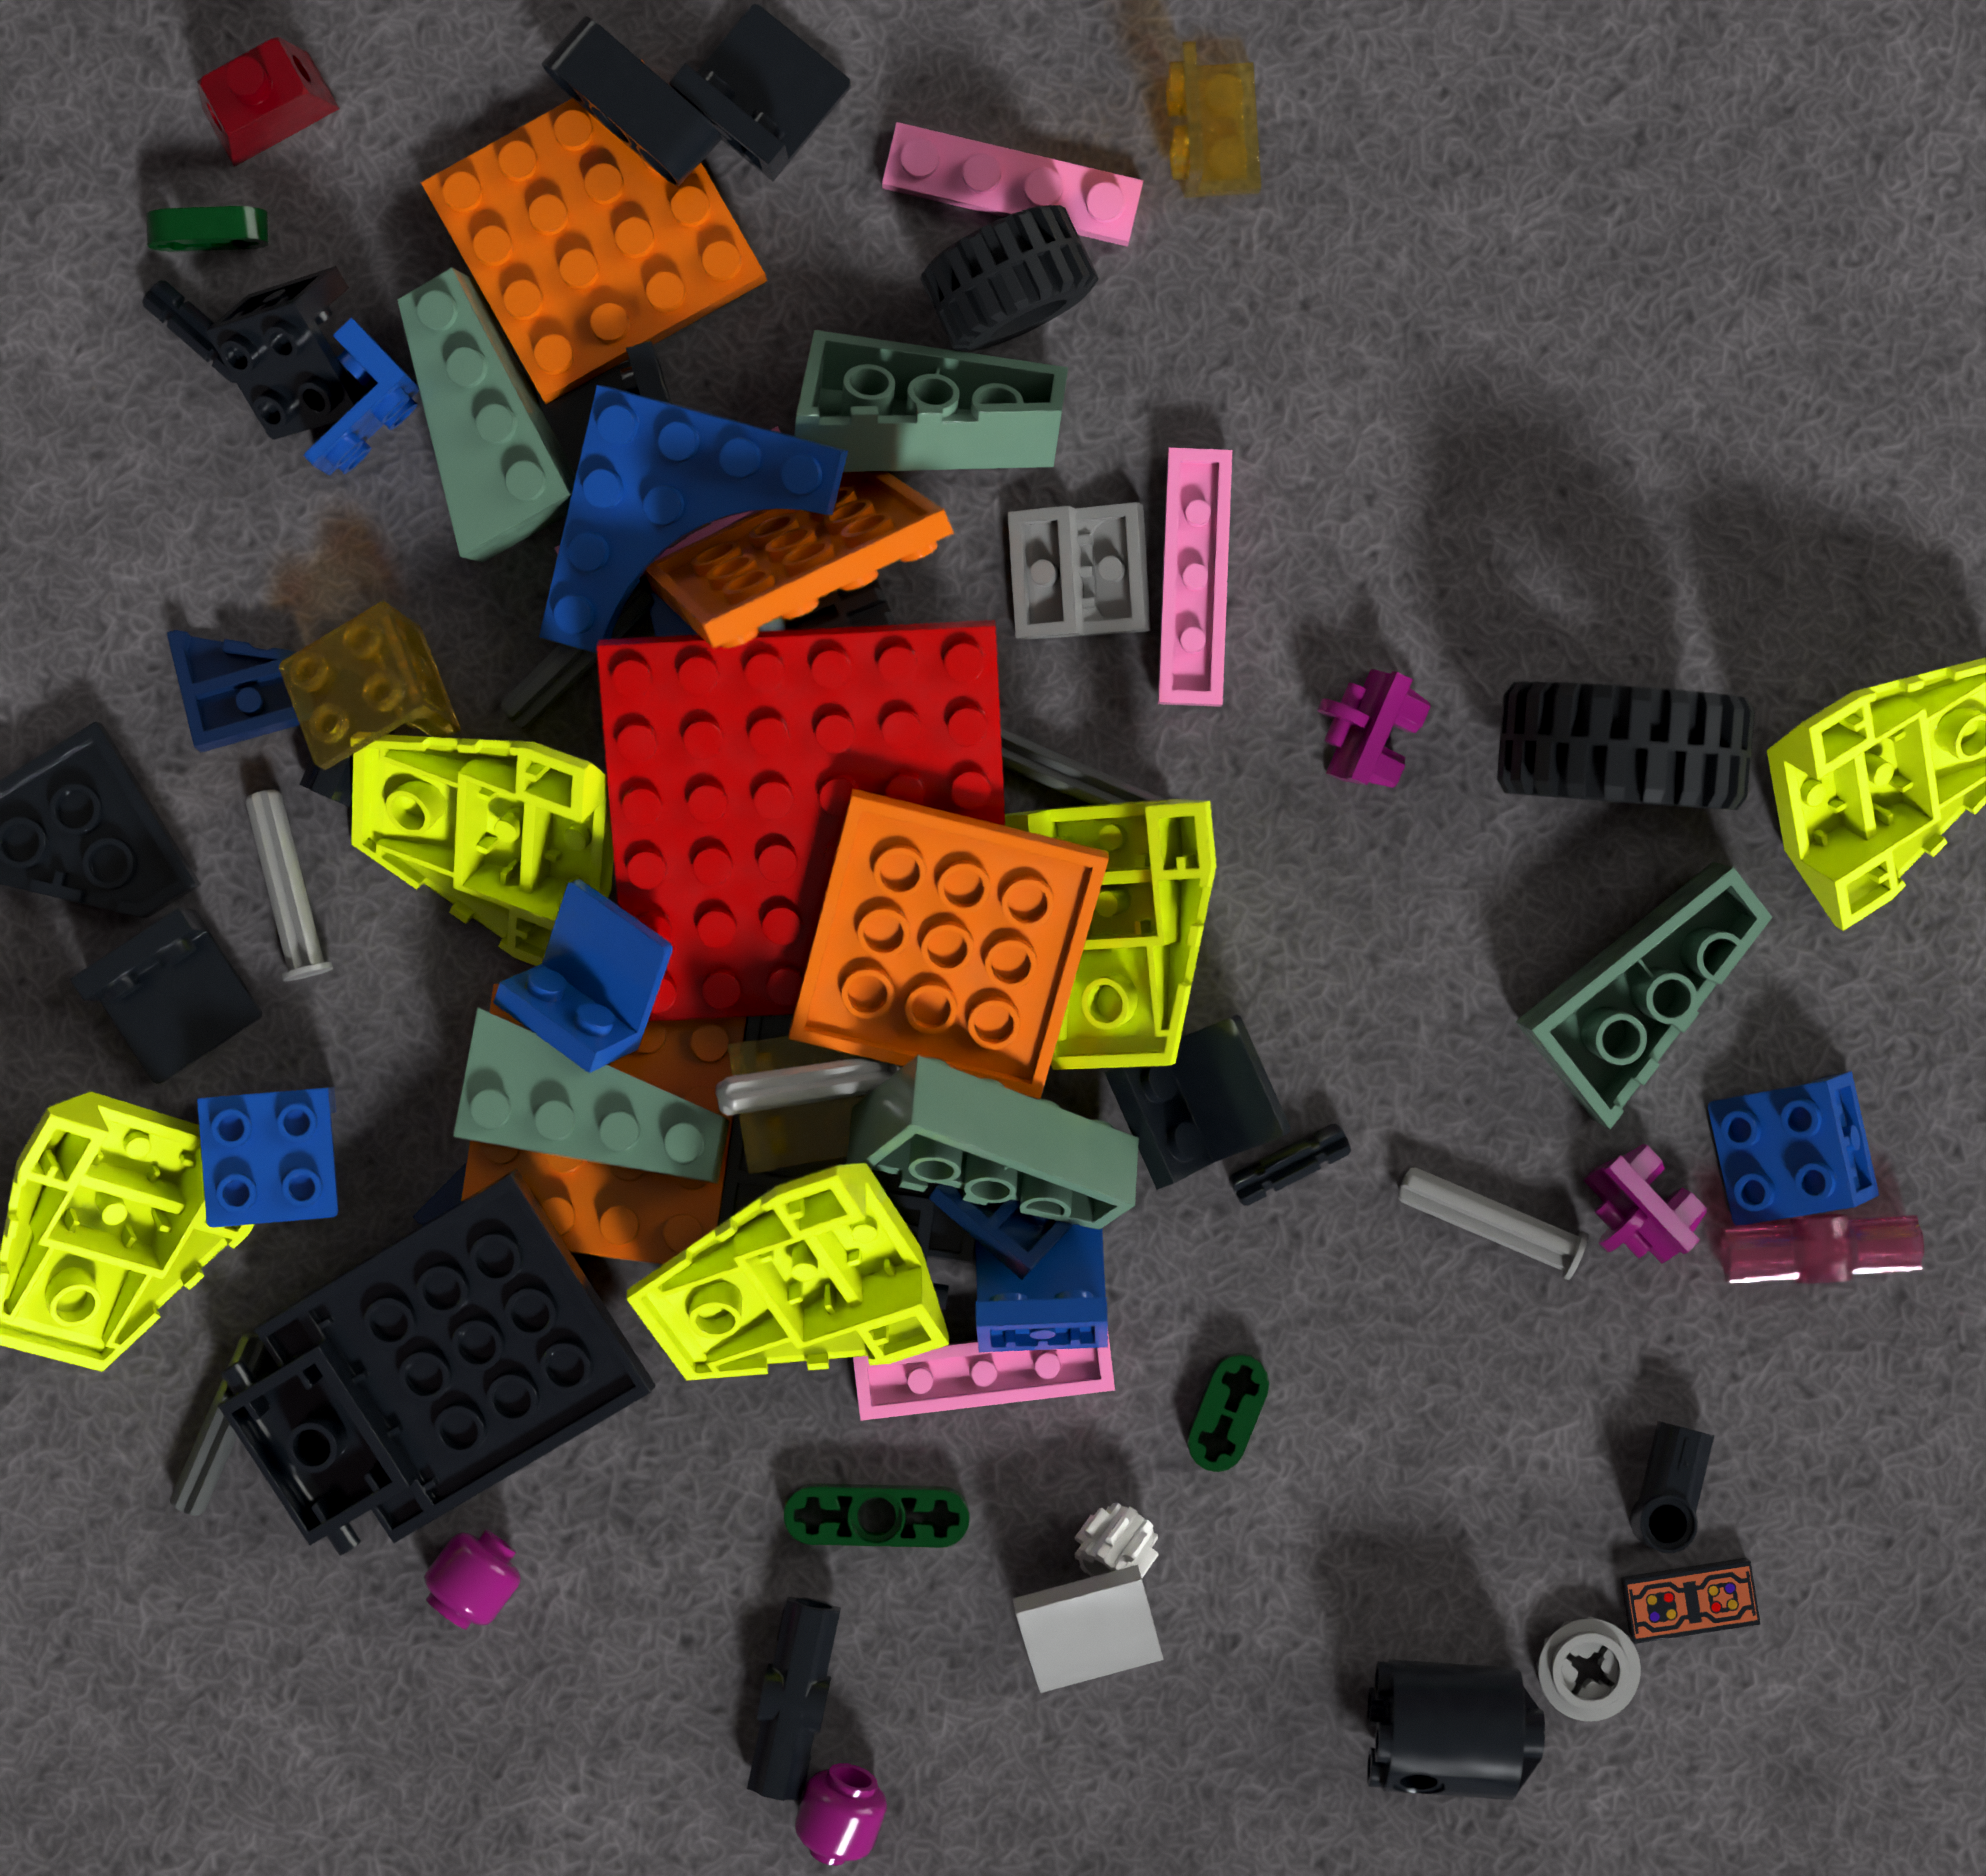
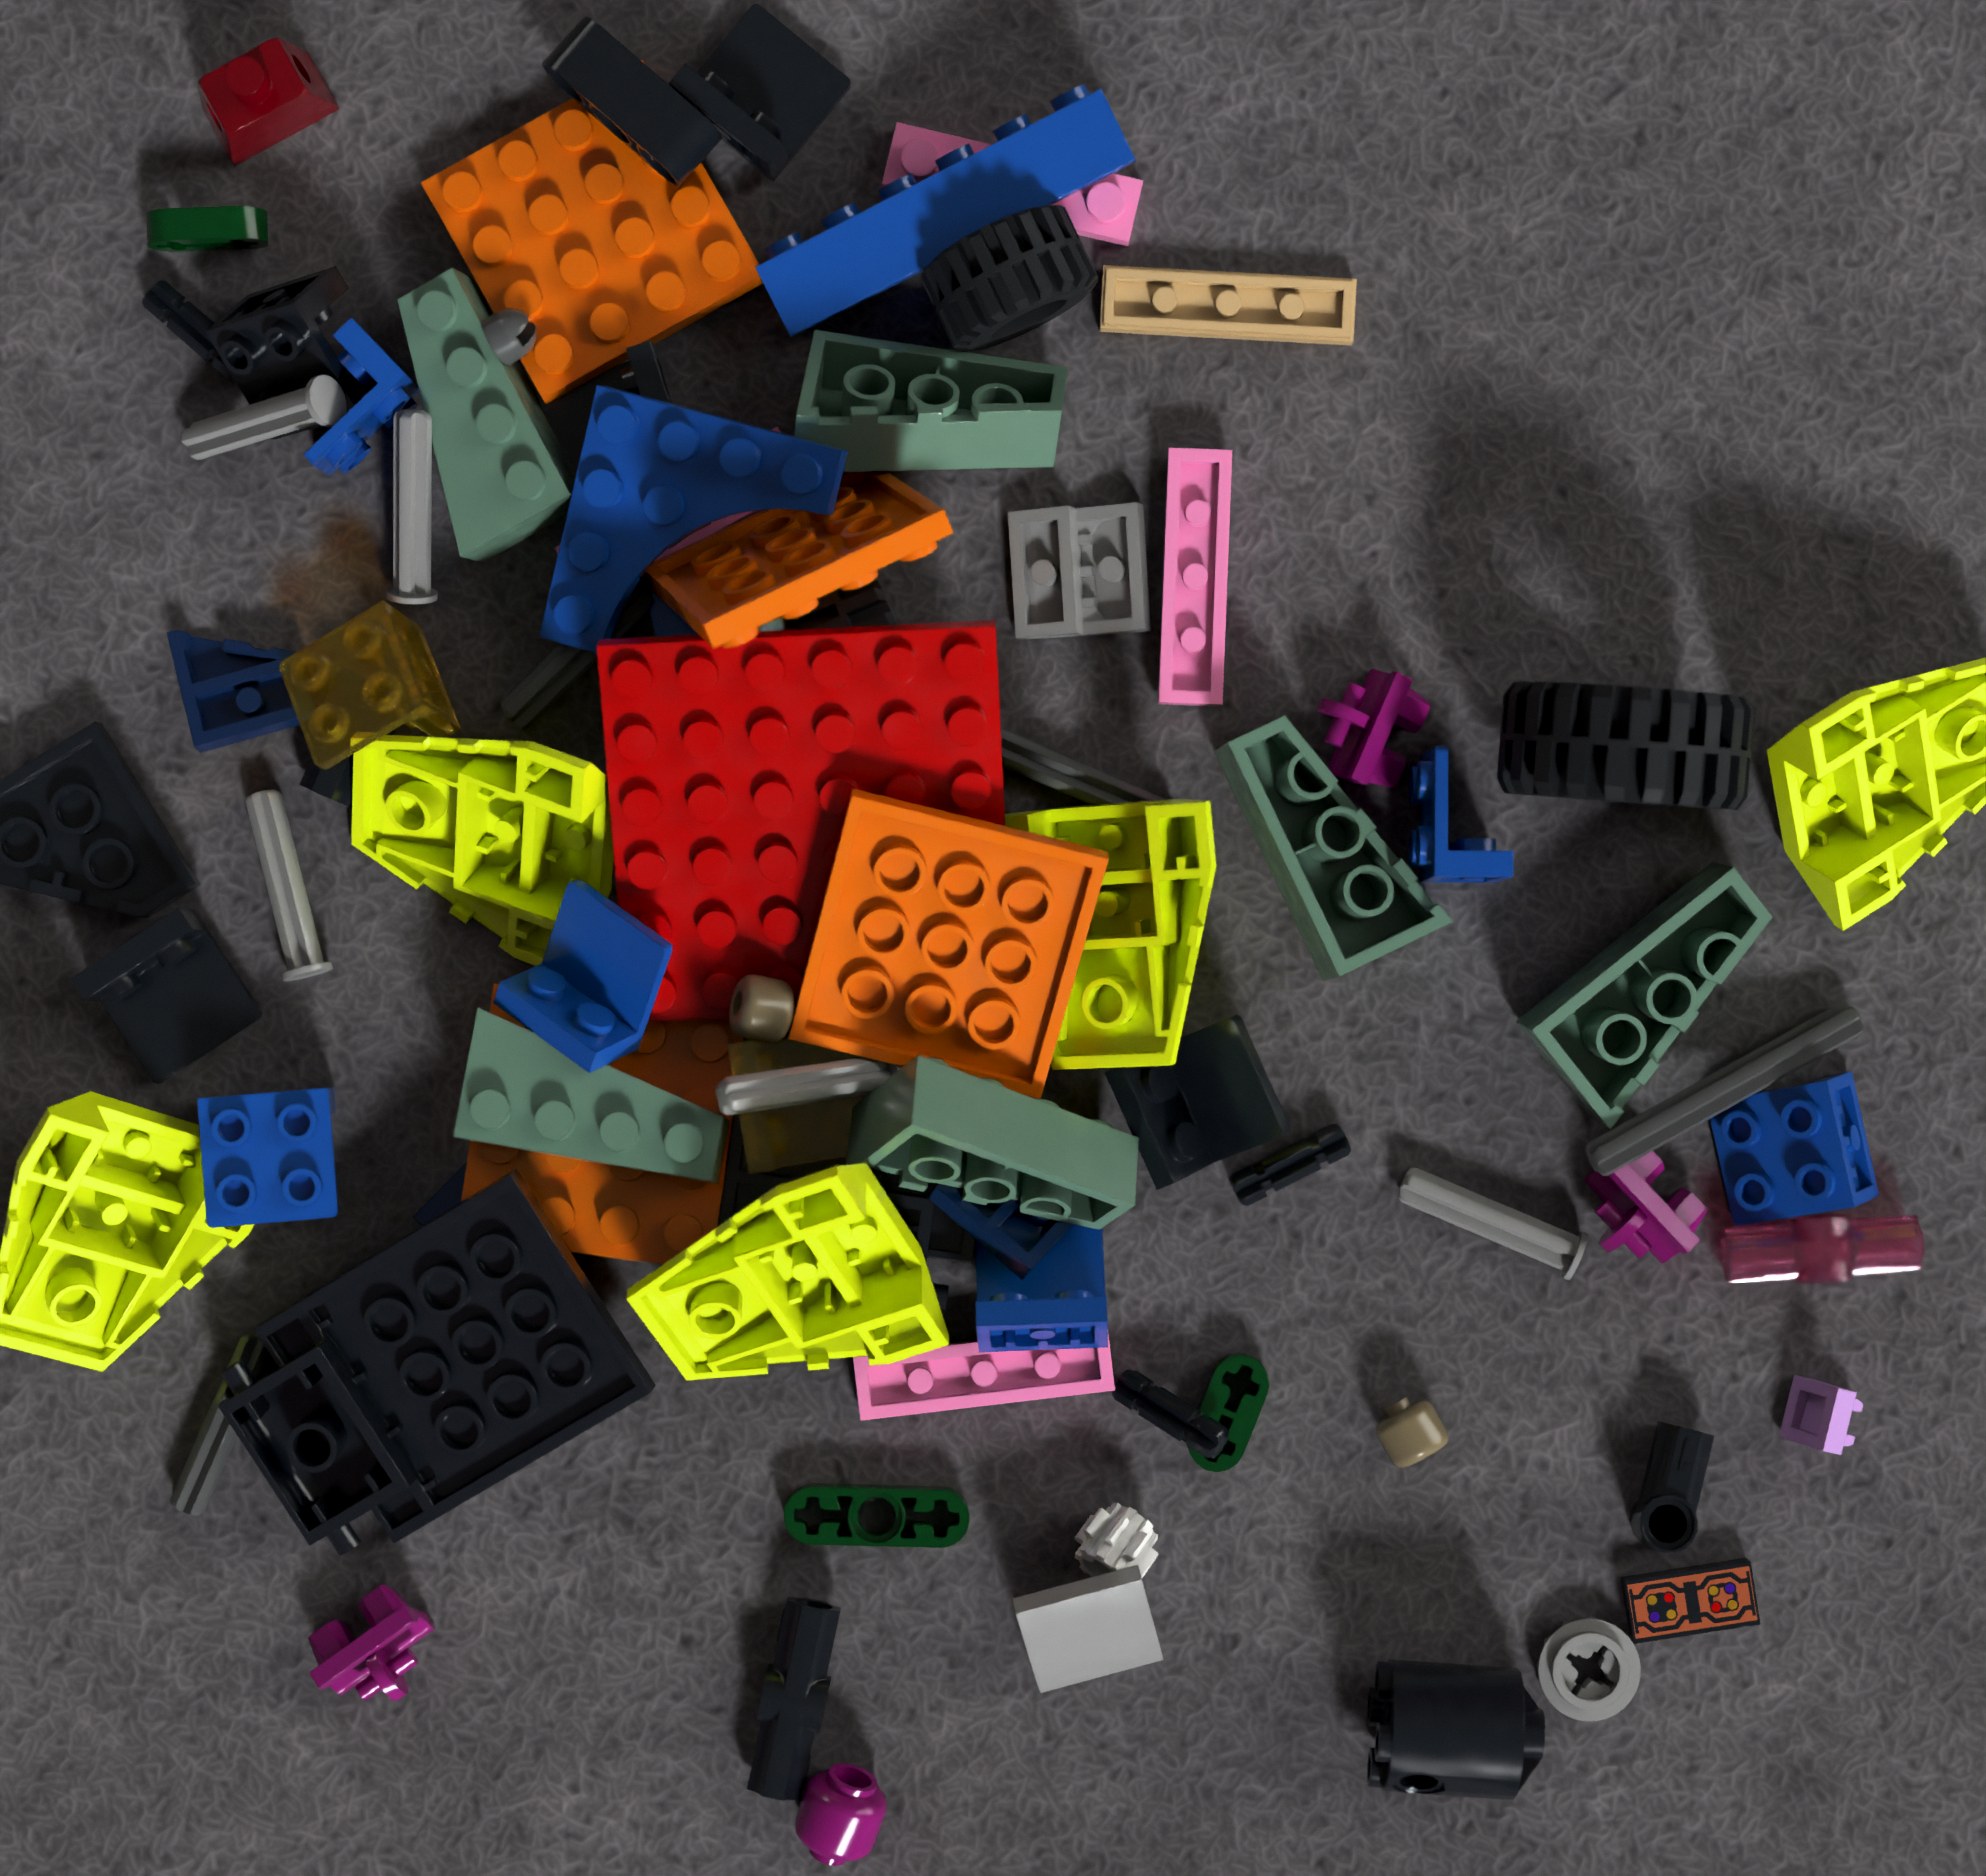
(317, 403): none -> light grey axle
(376, 1657): none -> magenta hips
(412, 508): none -> light grey axle
(472, 1579): magenta head -> none
(509, 334): none -> dark grey hinge
(761, 1008): none -> dark tan piece
(919, 220): none -> blue brick
(1170, 1413): none -> black axle
(1218, 129): clear yellow bracket -> none
(1228, 305): none -> tan tile
(1323, 852): none -> sand green wedge
(1411, 1432): none -> dark tan piece
(1468, 858): none -> blue bracket
(1723, 1089): none -> dark grey axle
(1819, 1415): none -> lavender tile

